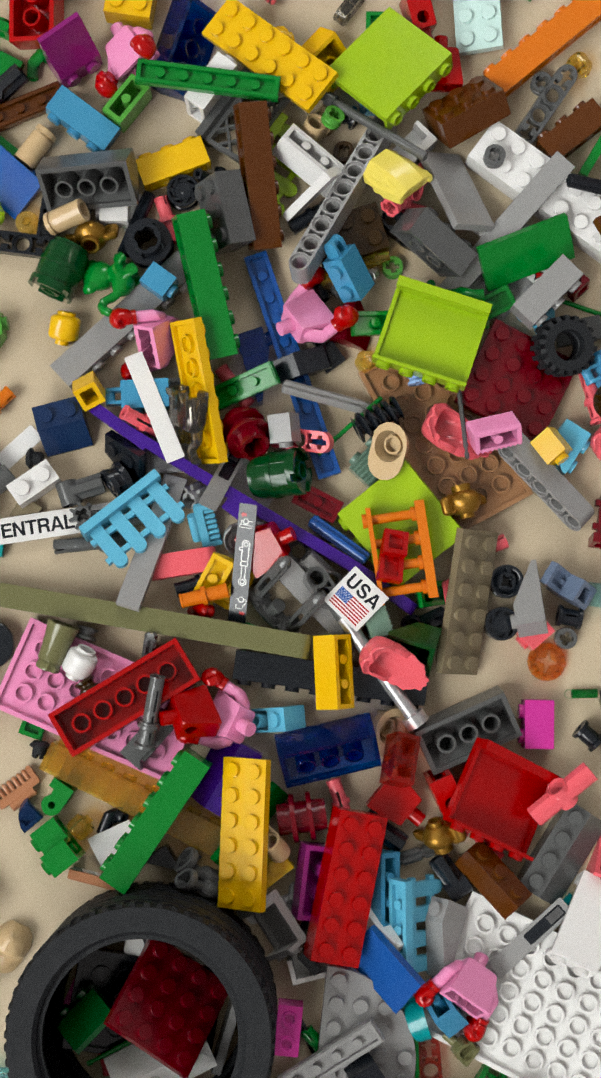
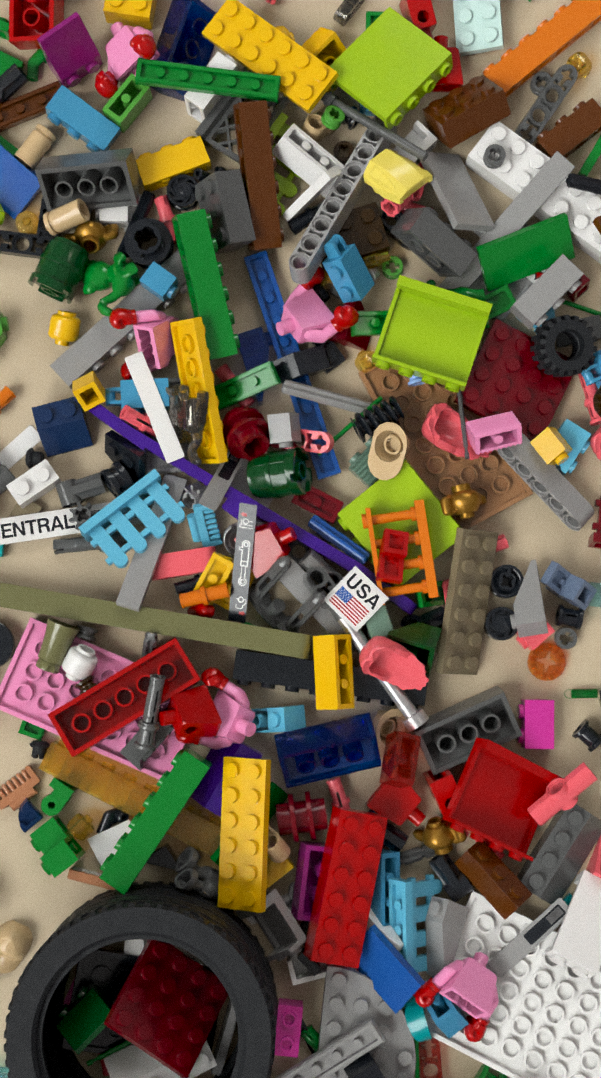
(462, 1048): olive piece -> none

